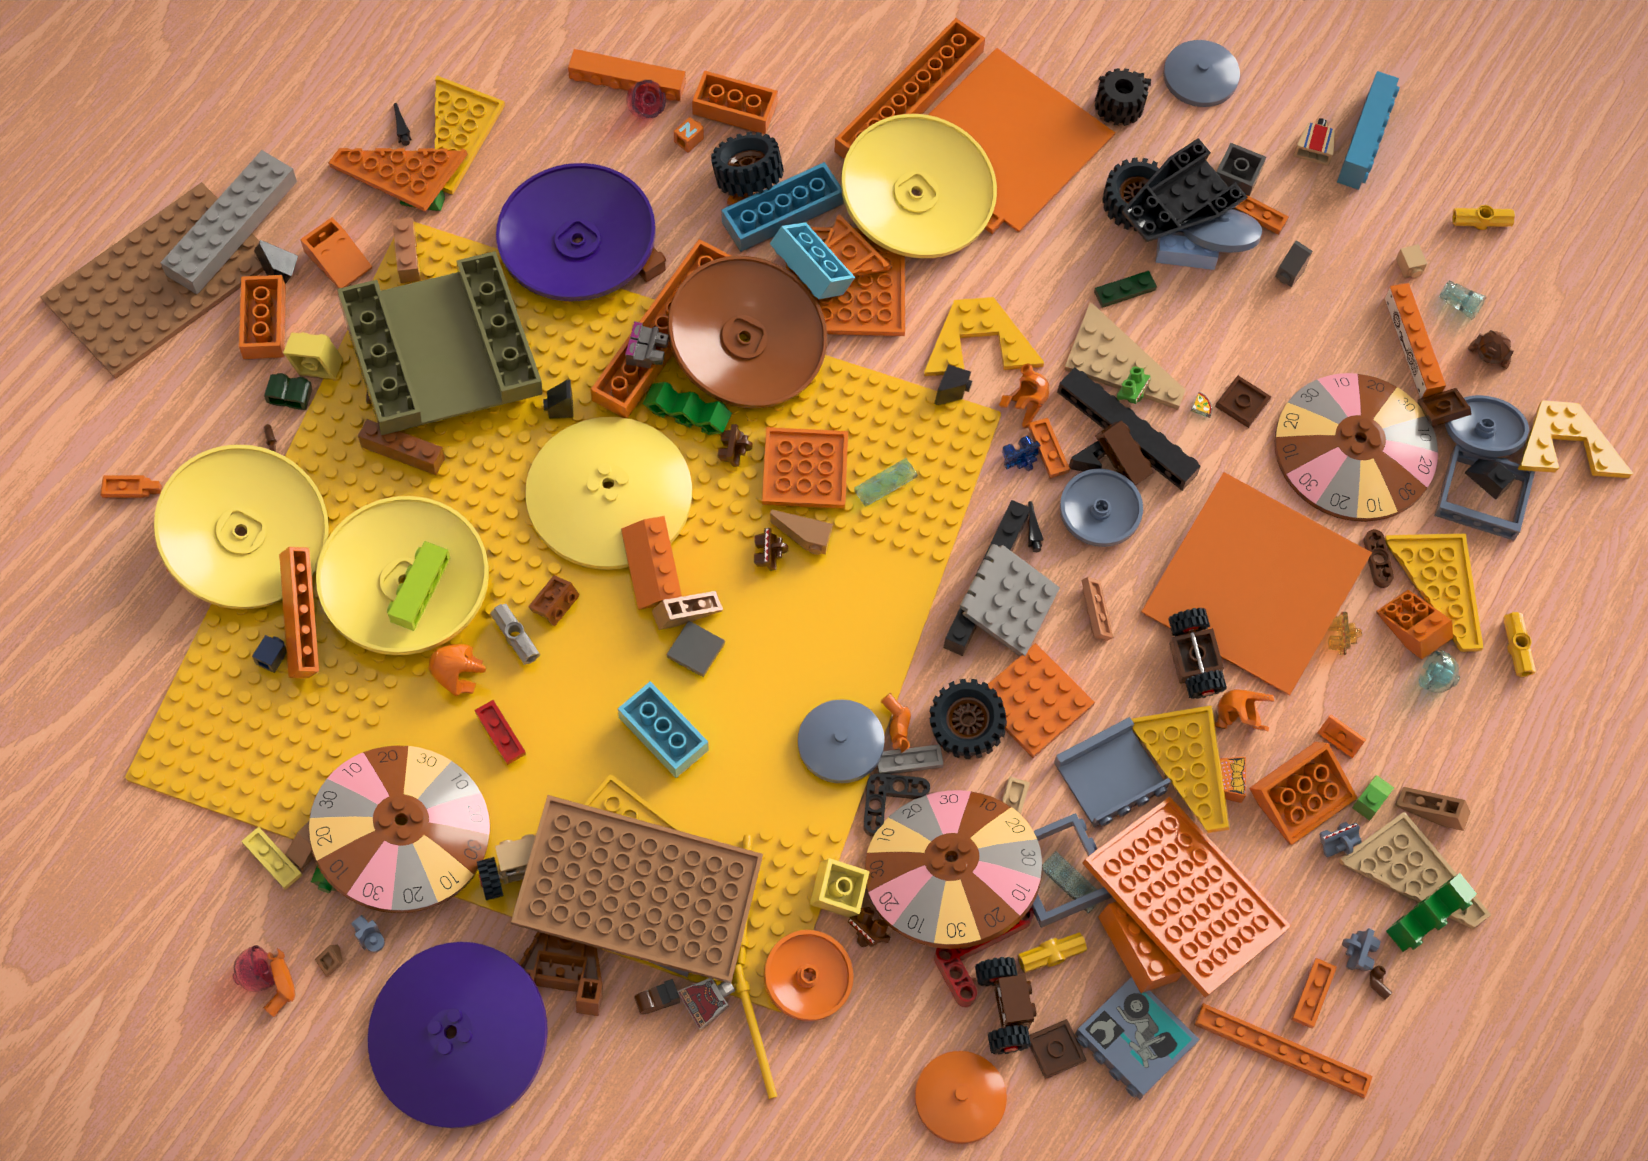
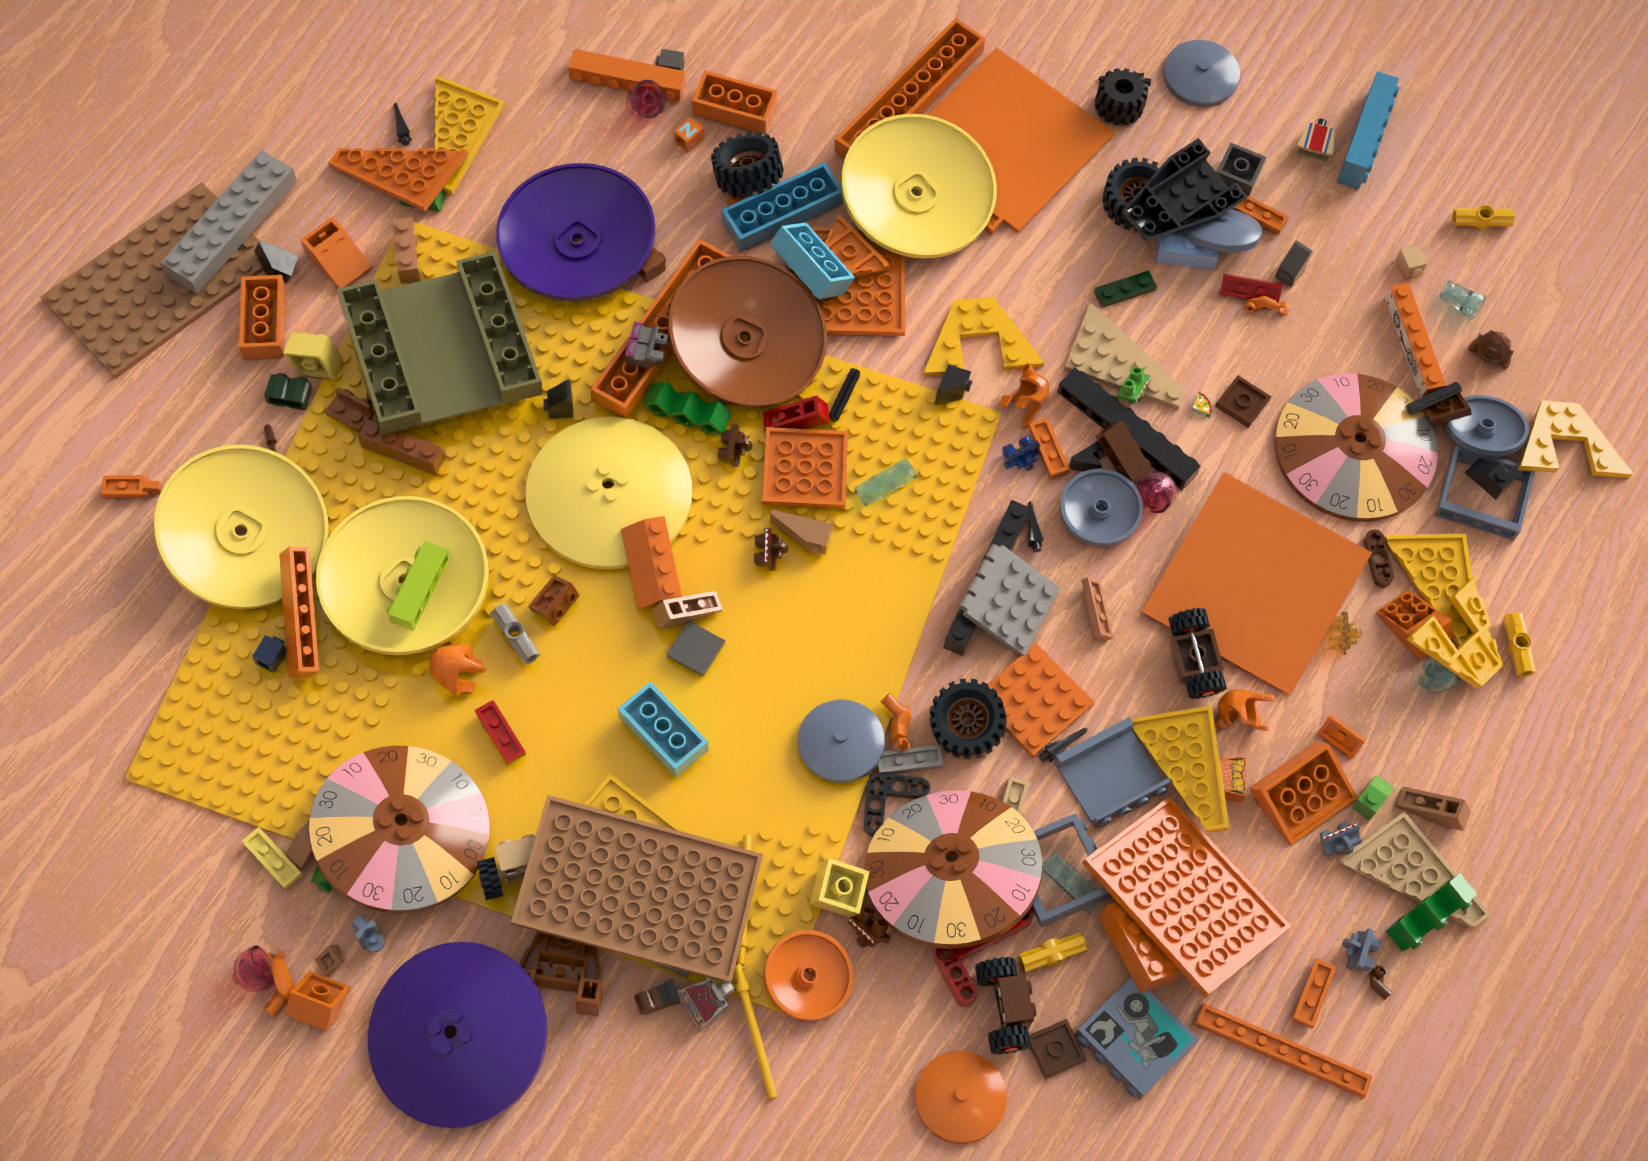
(317, 1000): none -> orange slope
(349, 409): none -> dark orange bracket
(671, 59): none -> dark grey brick
(798, 415): none -> red slope
(844, 394): none -> black axle
(1059, 746): none -> black piece
(1157, 491): none -> clear pink cylinder
(1249, 288): none -> red plate
(1264, 301): none -> orange arm
(1434, 398): none -> black axle
(1476, 657): none -> yellow wing

